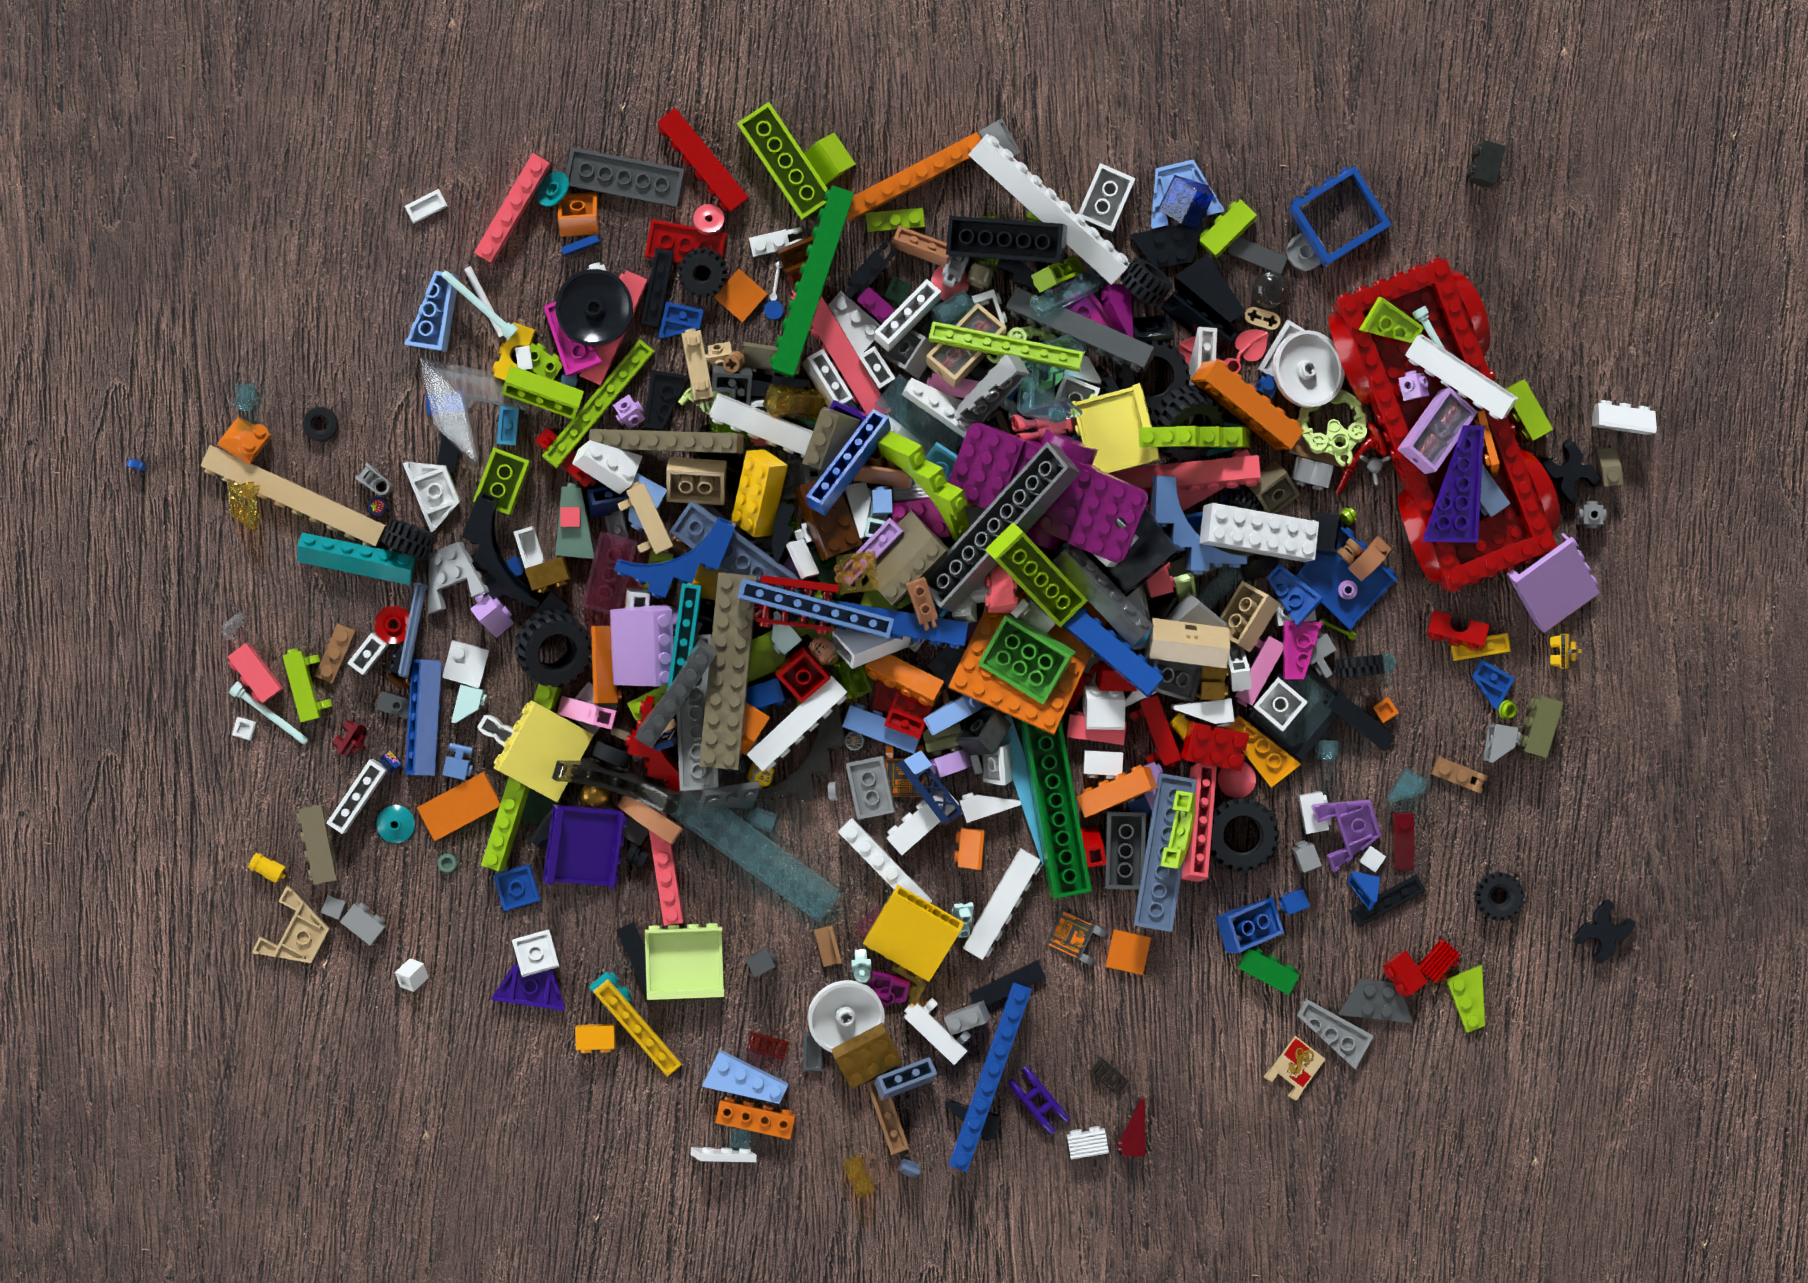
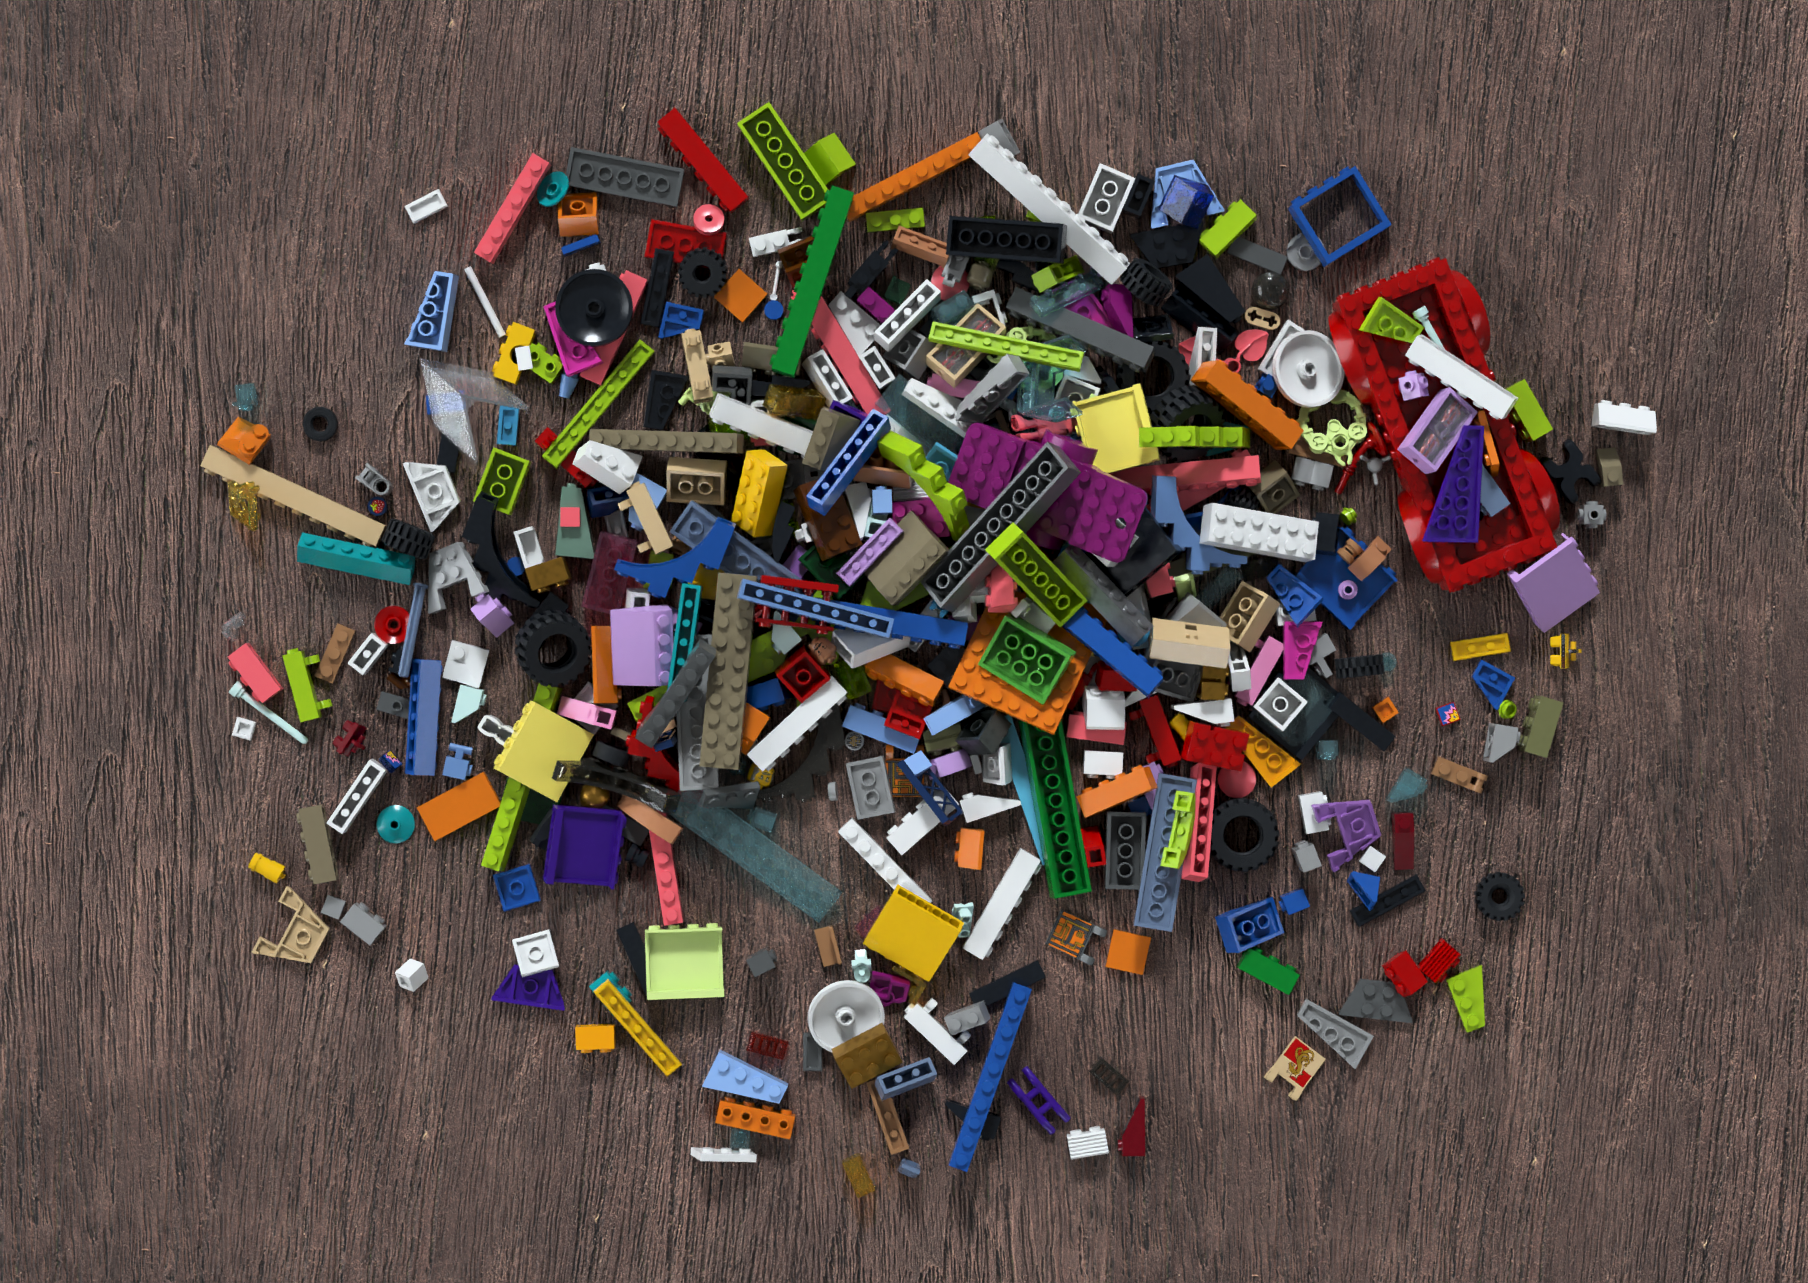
(136, 464): blue tile -> none
(447, 863): sand green tile -> none
(507, 328): light aqua piece -> none
(542, 392): lime brick -> none
(629, 412): lavender brick -> none
(734, 361): medium nougat bush -> none
(802, 559): white tile -> none
(841, 560): clear yellow piece -> none
(922, 602): nougat hinge -> none
(1138, 196): none -> black brick
(1351, 635): lime hinge -> none
(1440, 629): red arch -> none
(1447, 713): none -> tile
(1486, 163): pearl dark grey brick -> none
(1603, 931): black piece -> none

